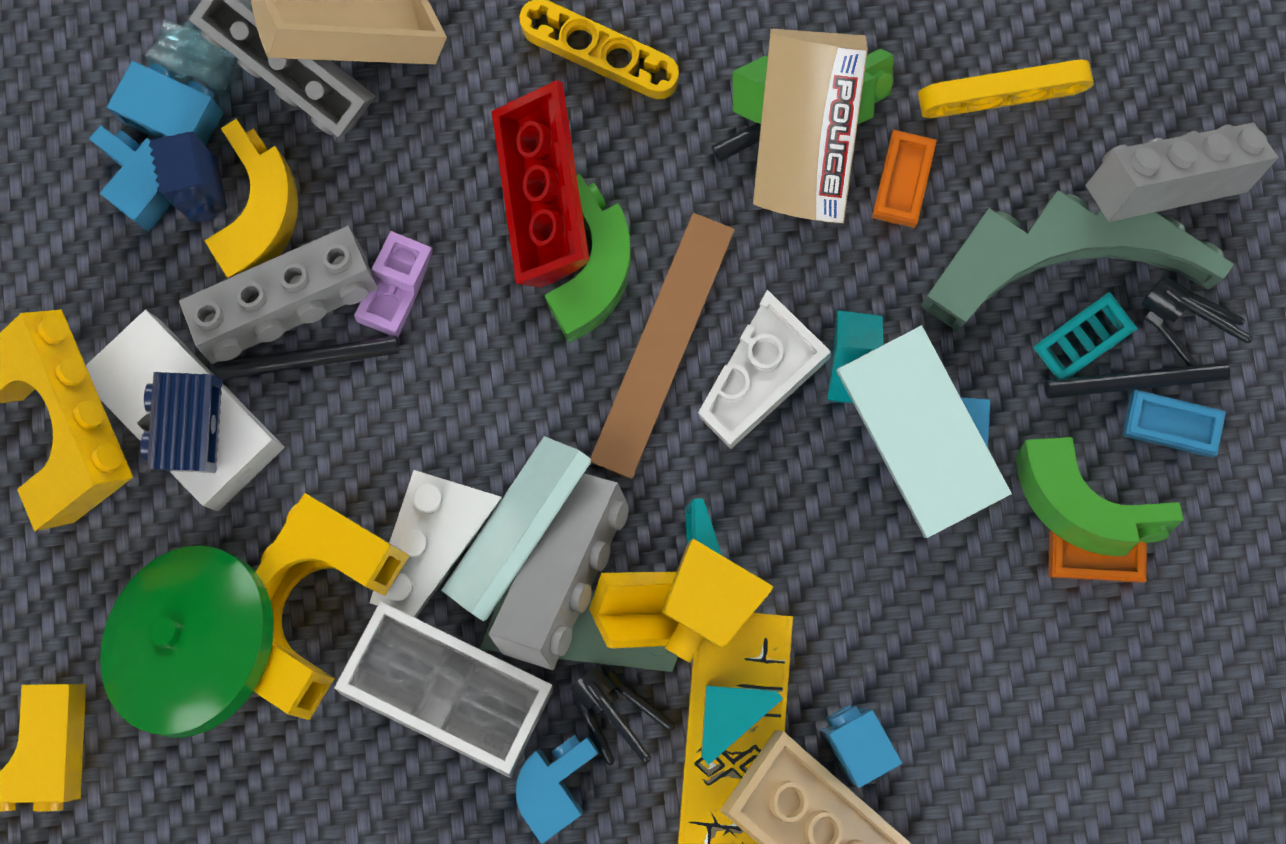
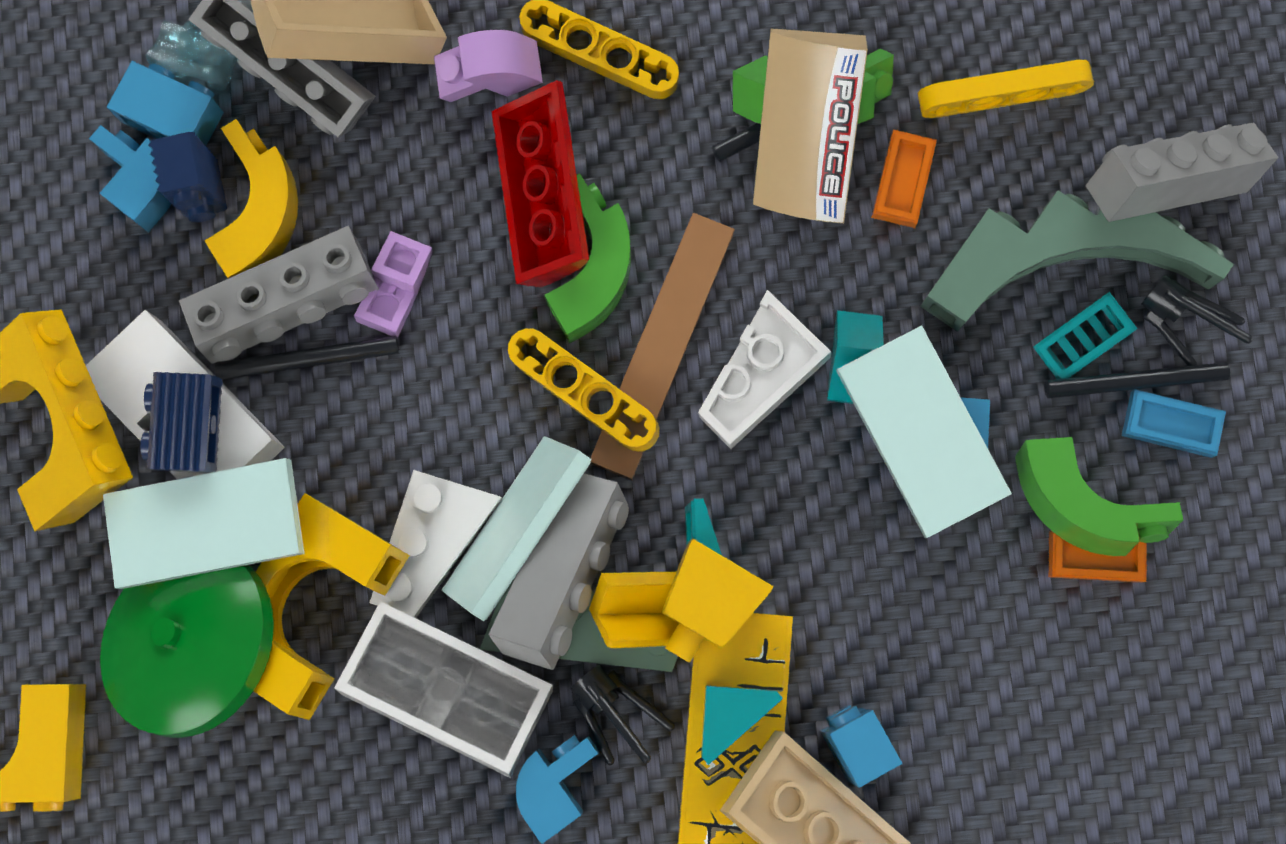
(203, 523): none -> light aqua tile
(490, 61): none -> lavender brick
(585, 386): none -> yellow beam

